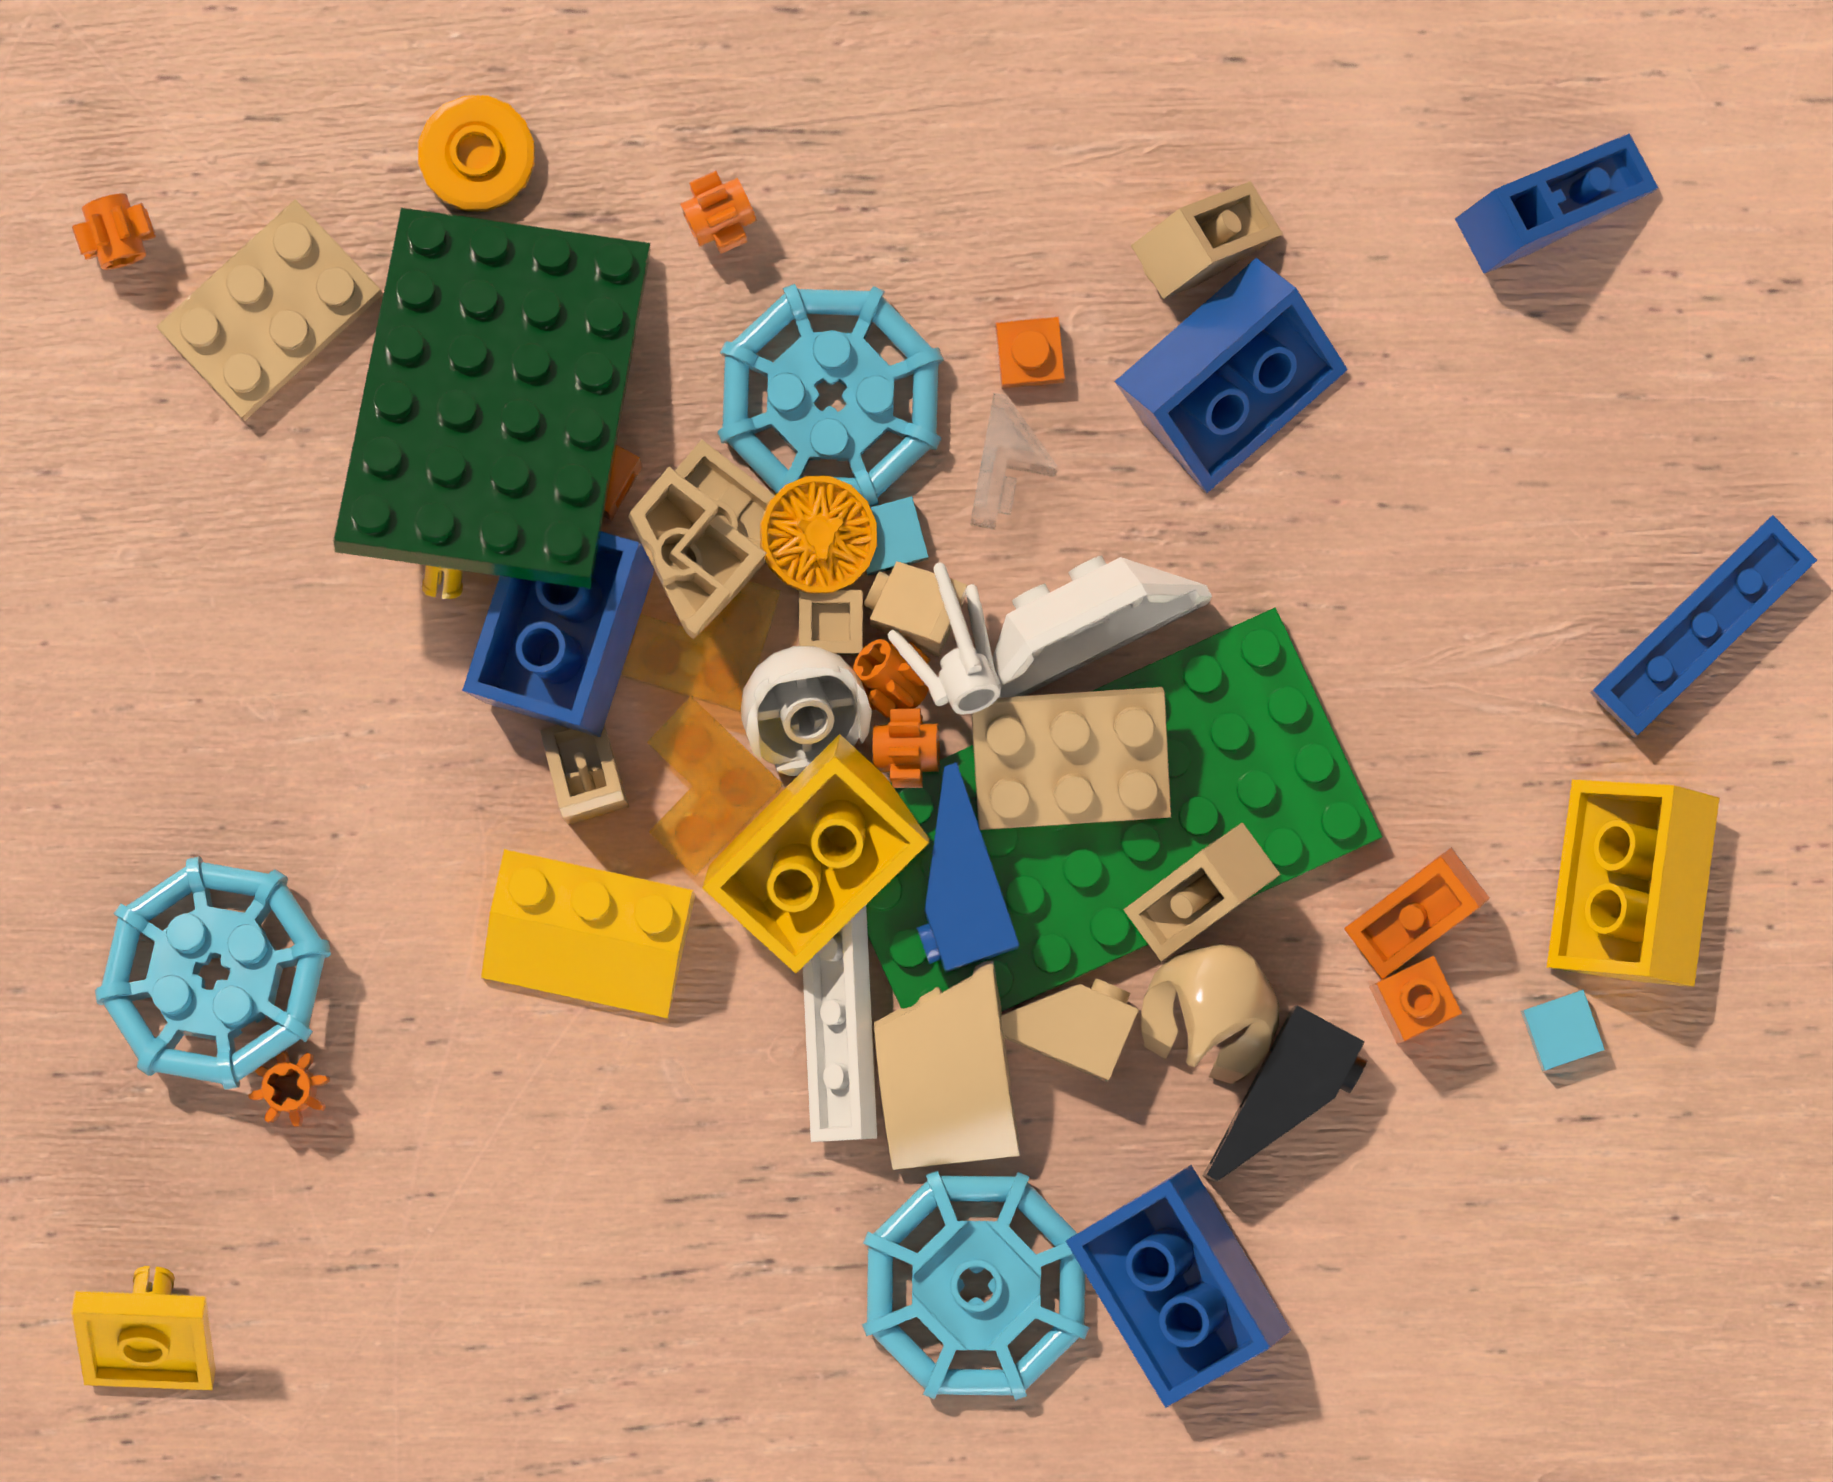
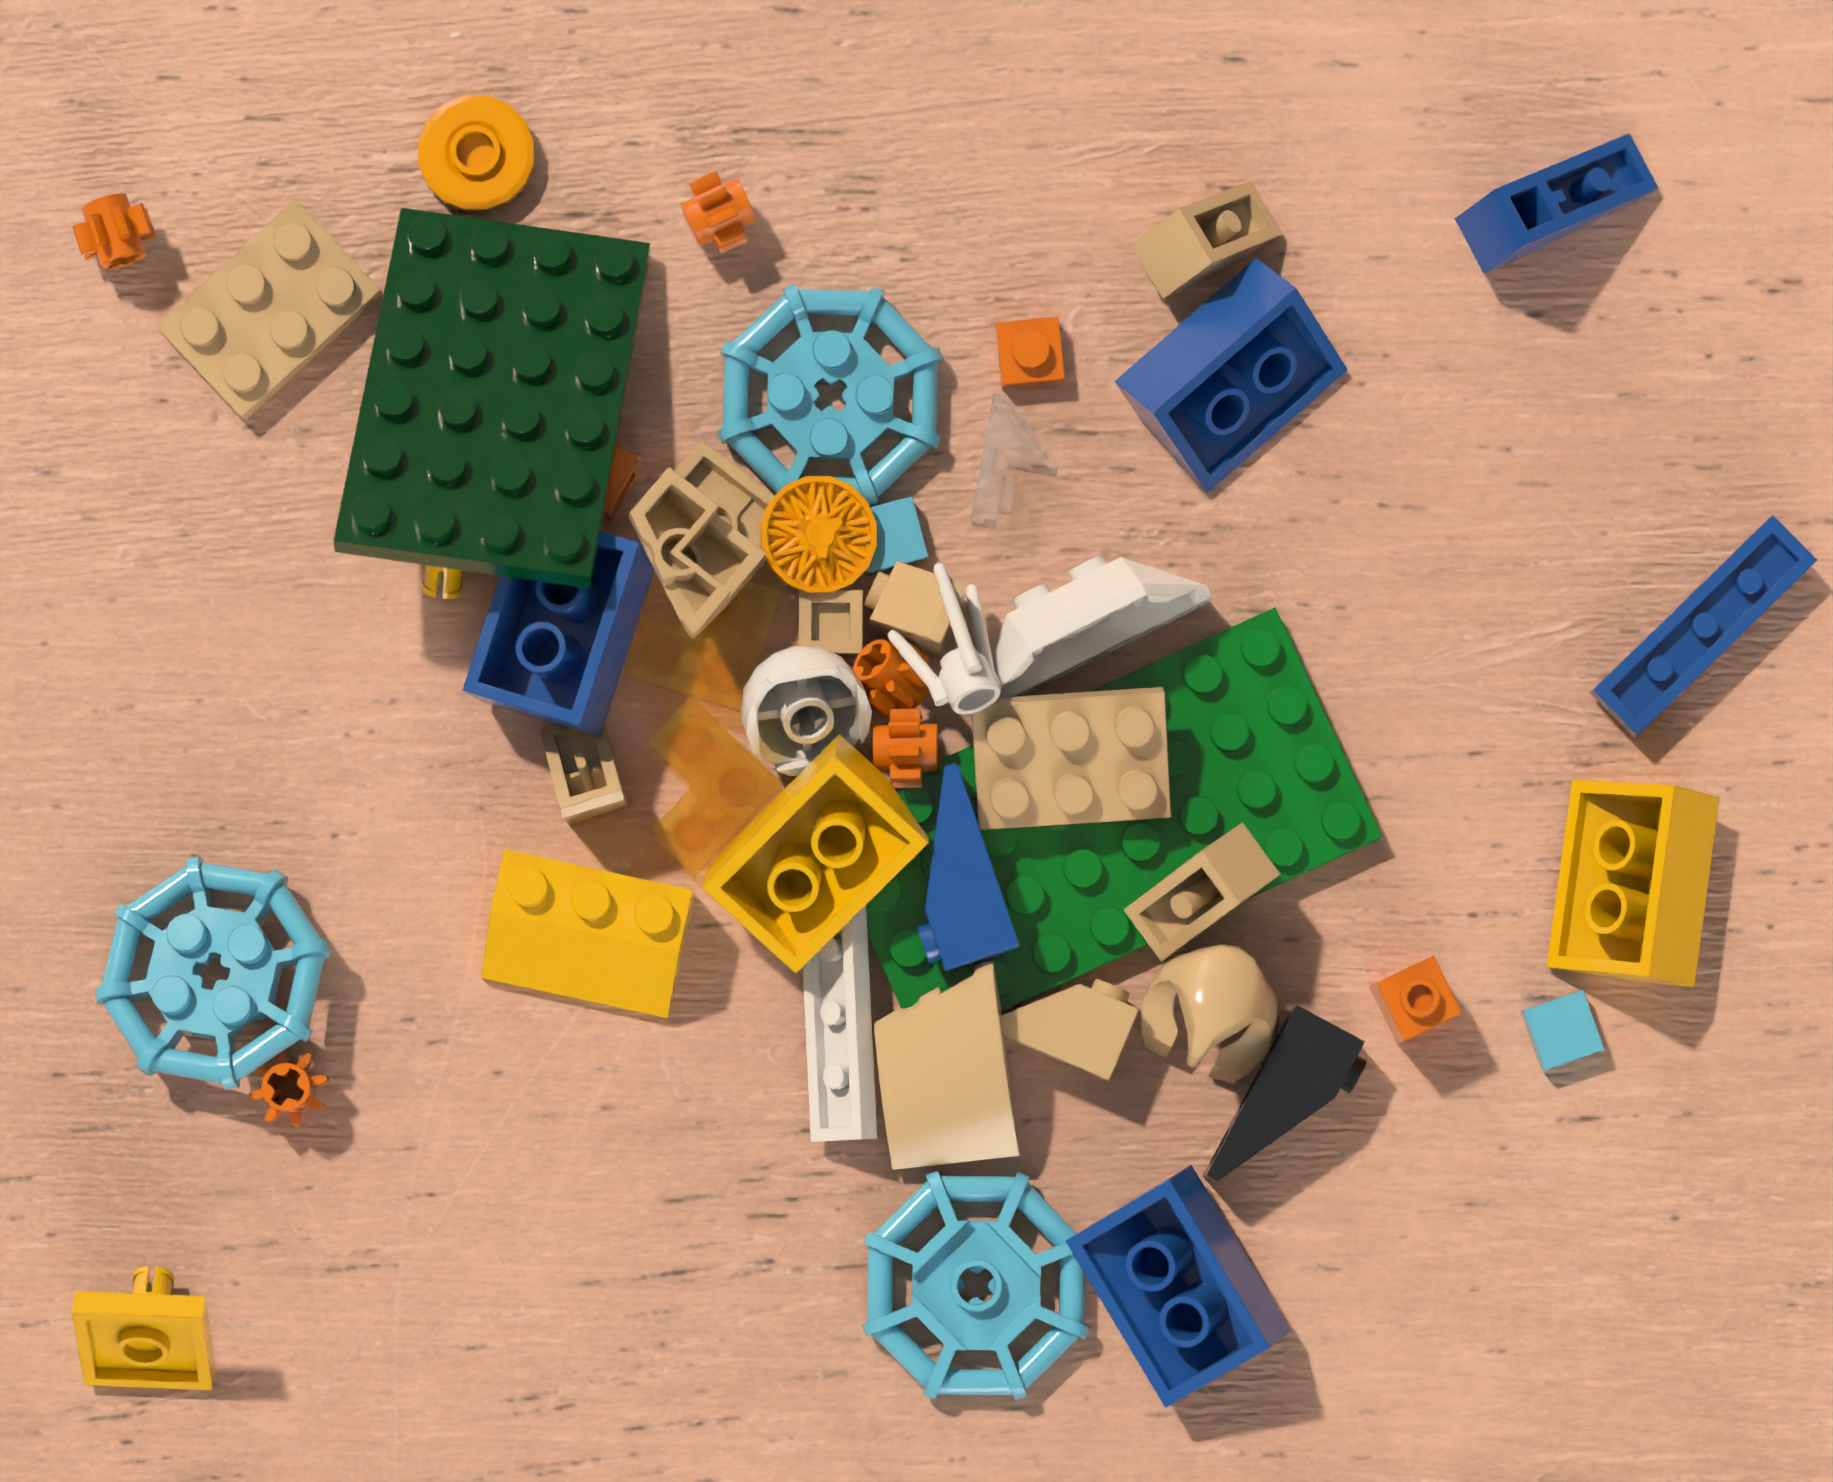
(1417, 913): orange plate -> none

